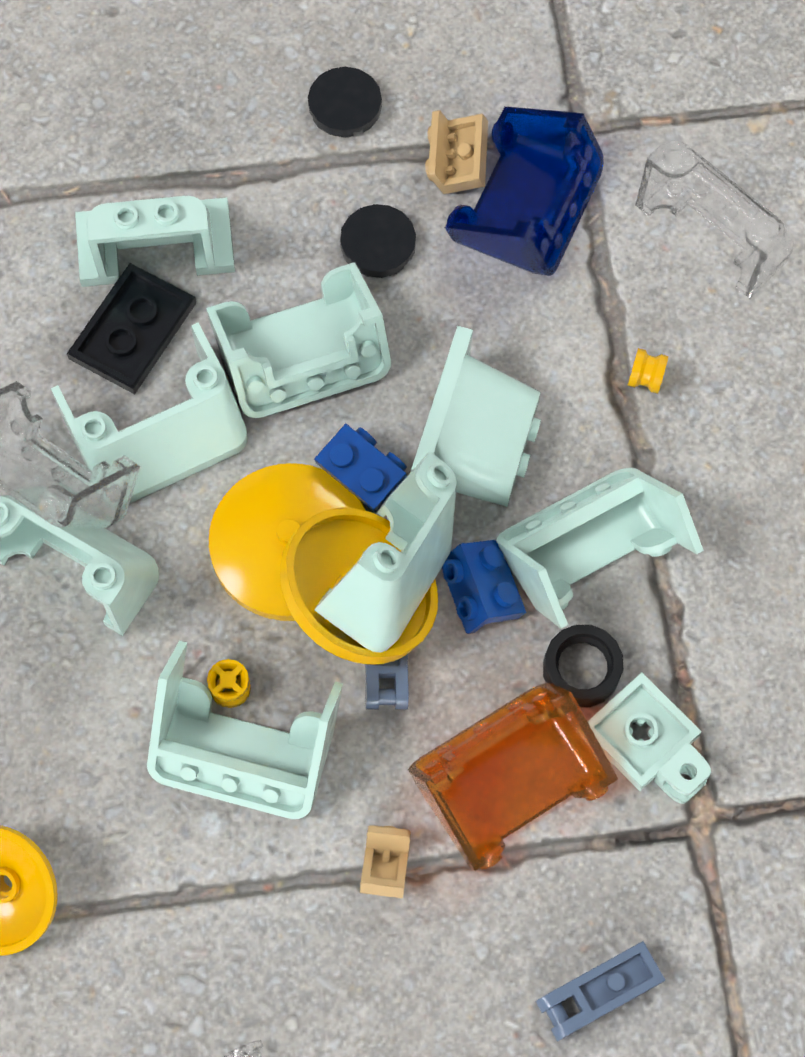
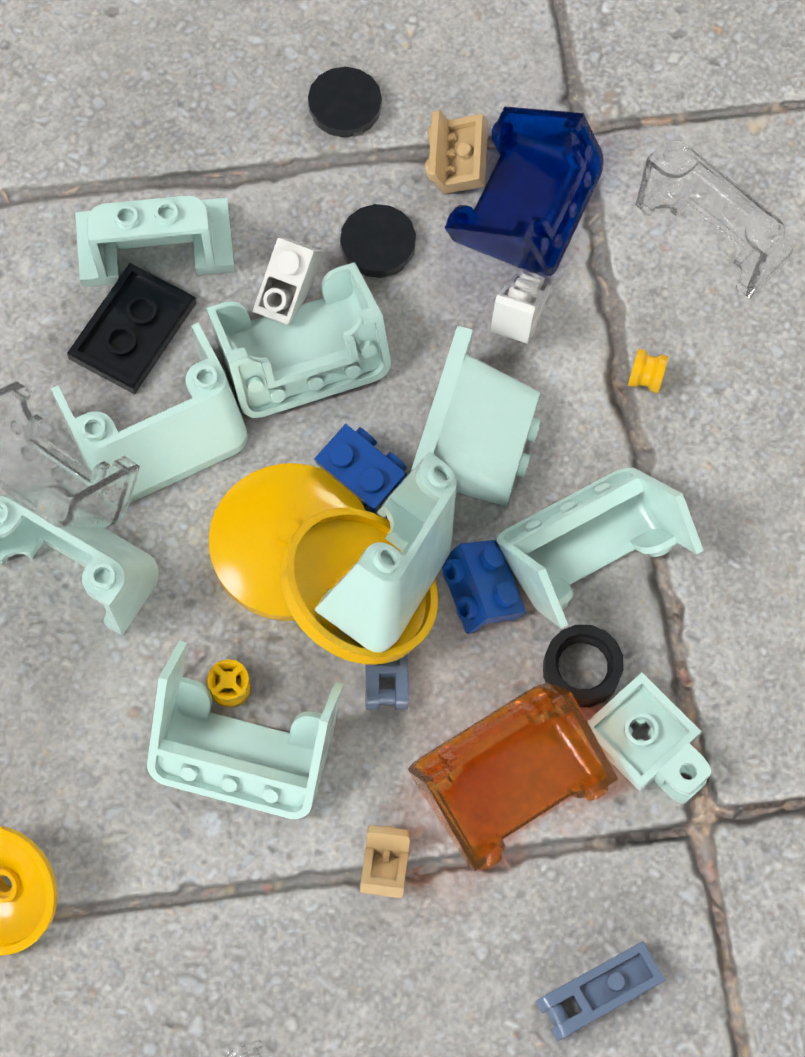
(287, 280): none -> white slope
(520, 306): none -> white slope

